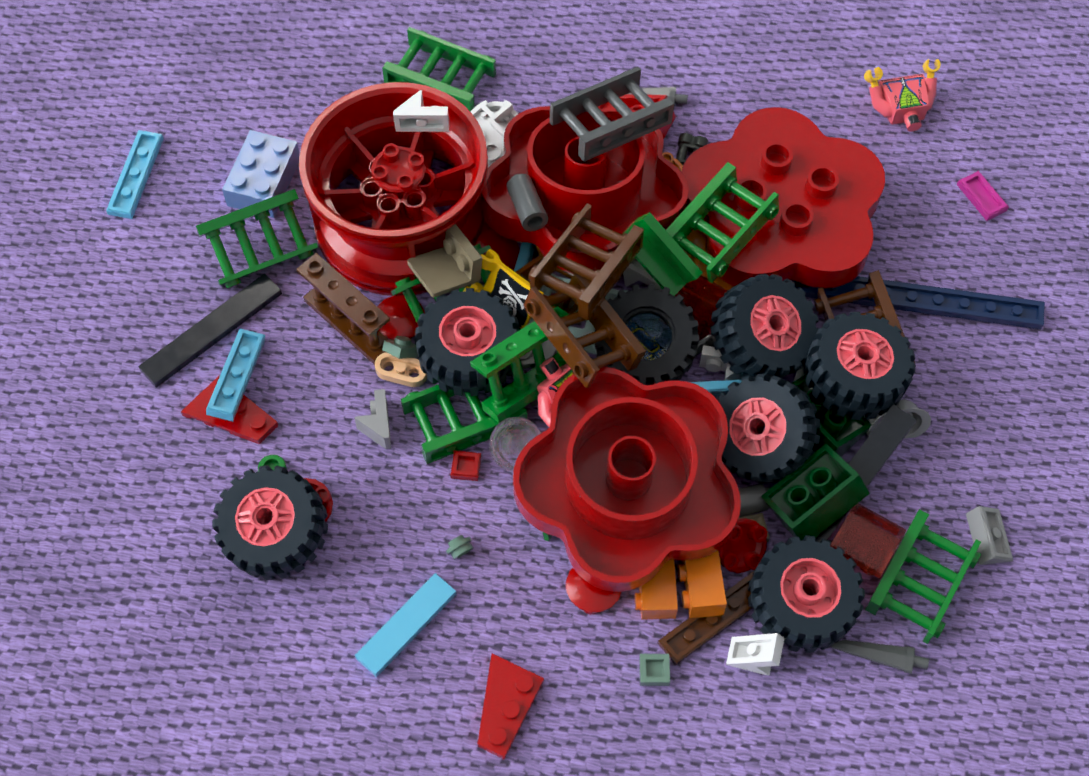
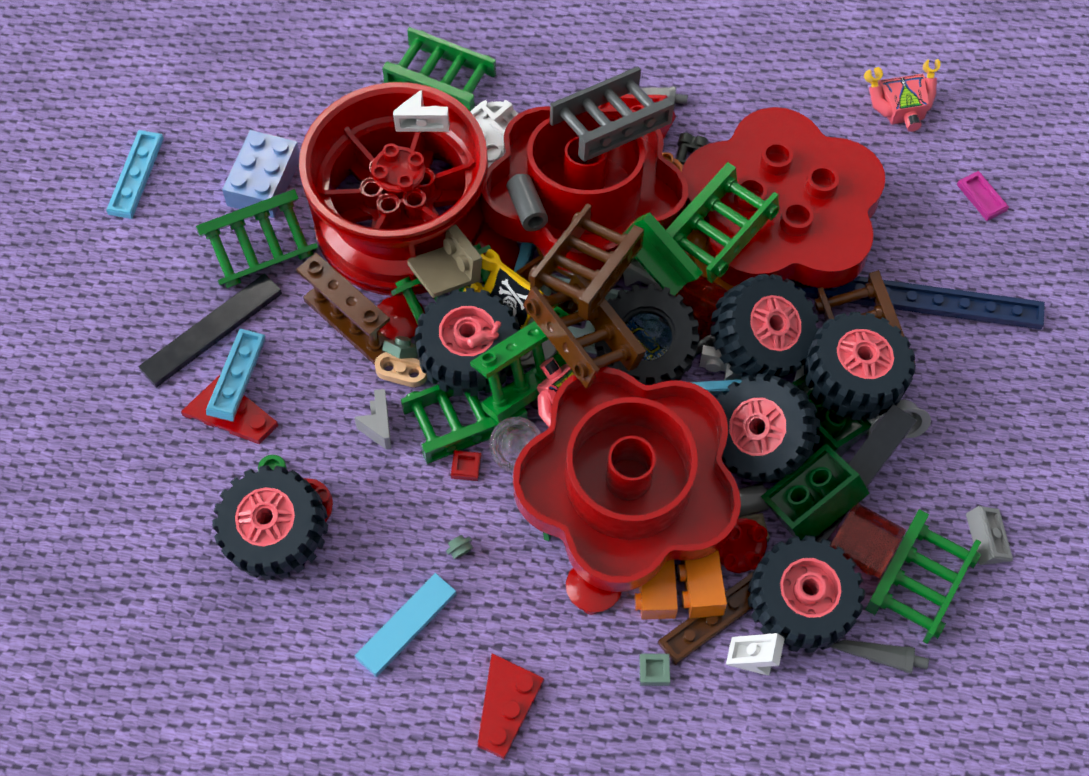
(482, 336): none -> coral piece

